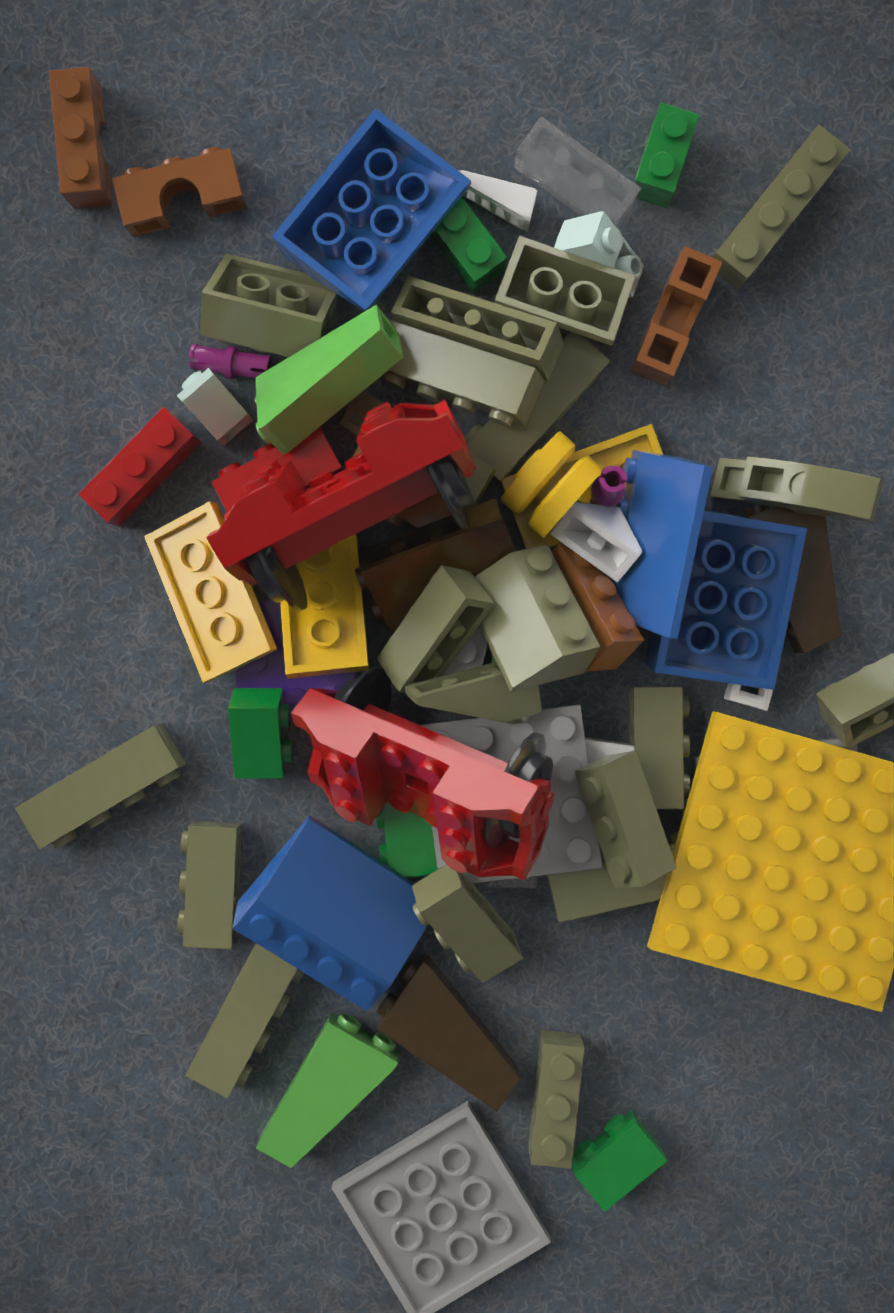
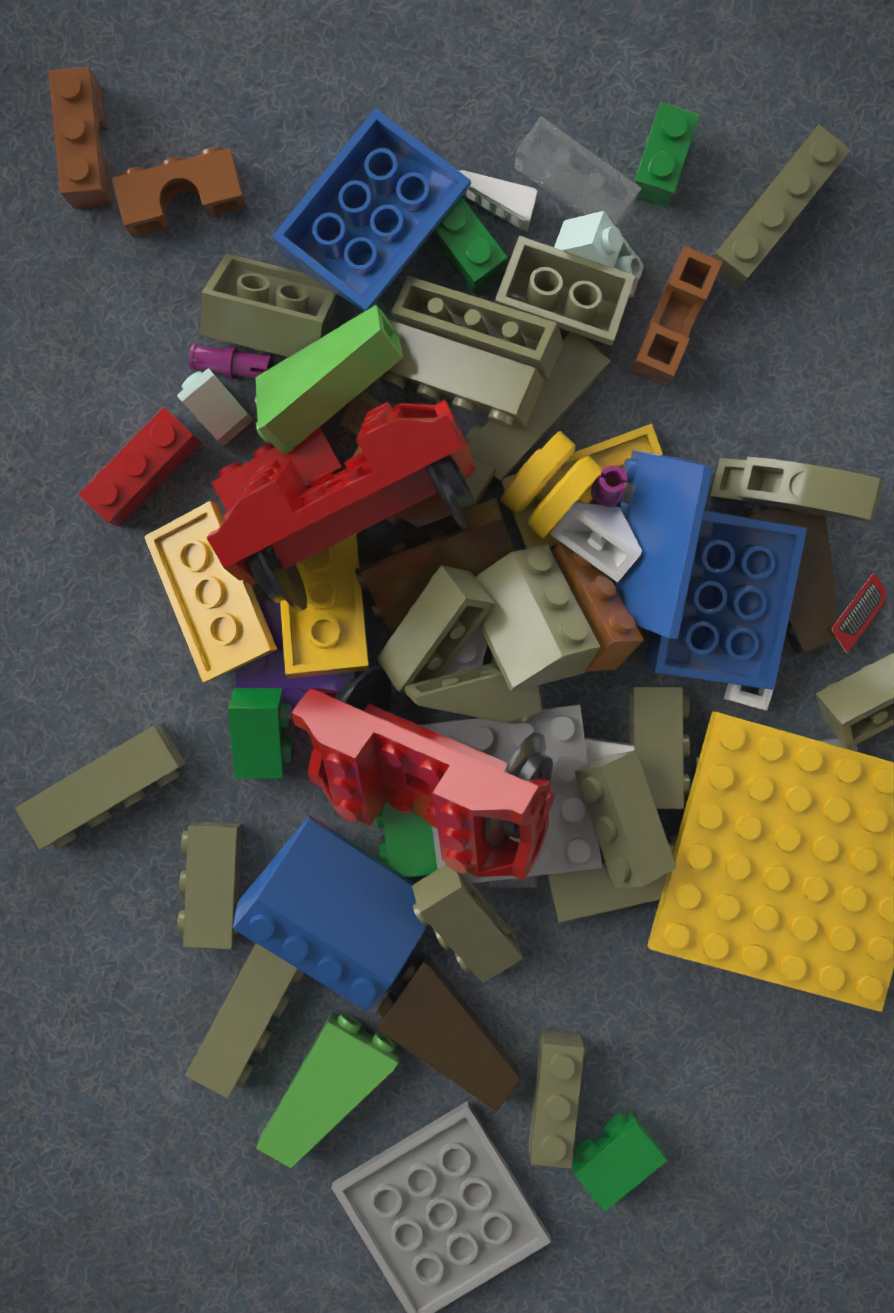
(859, 613): none -> sticker

